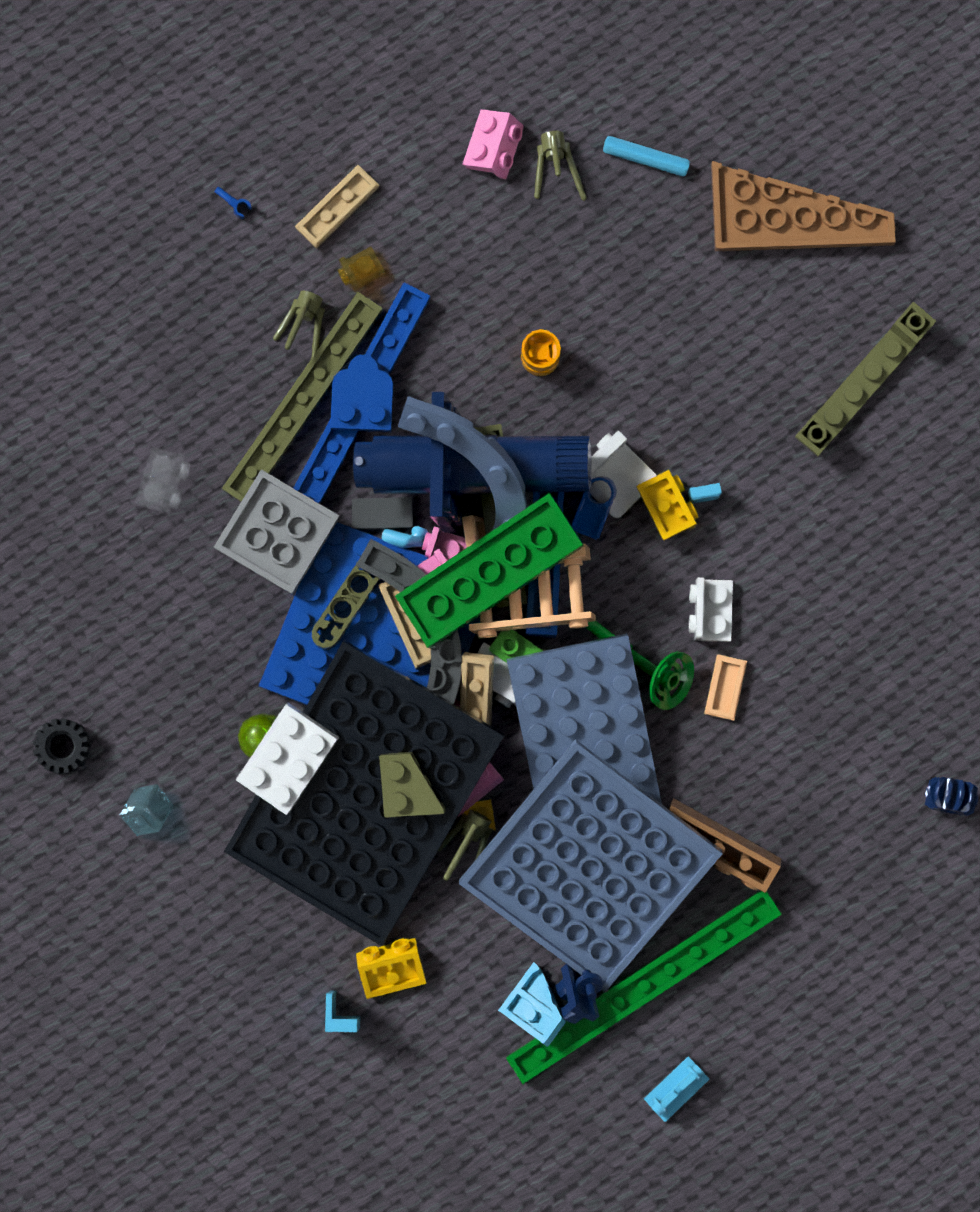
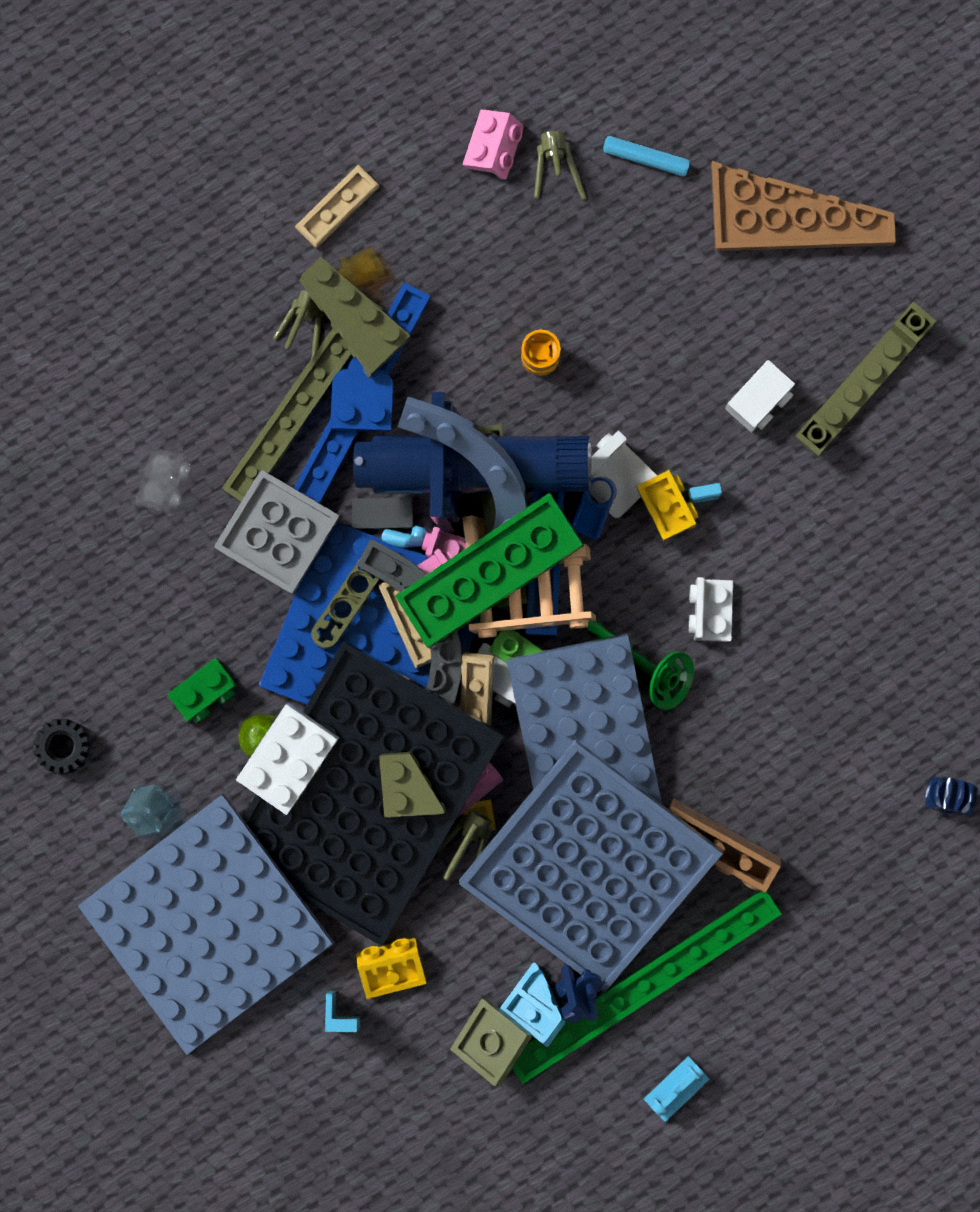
(203, 691): none -> green bracket
(205, 924): none -> sand blue plate
(233, 201): blue hand -> none
(363, 325): none -> olive wing
(491, 1042): none -> olive plate
(725, 687): light nougat tile -> none
(760, 396): none -> white brick

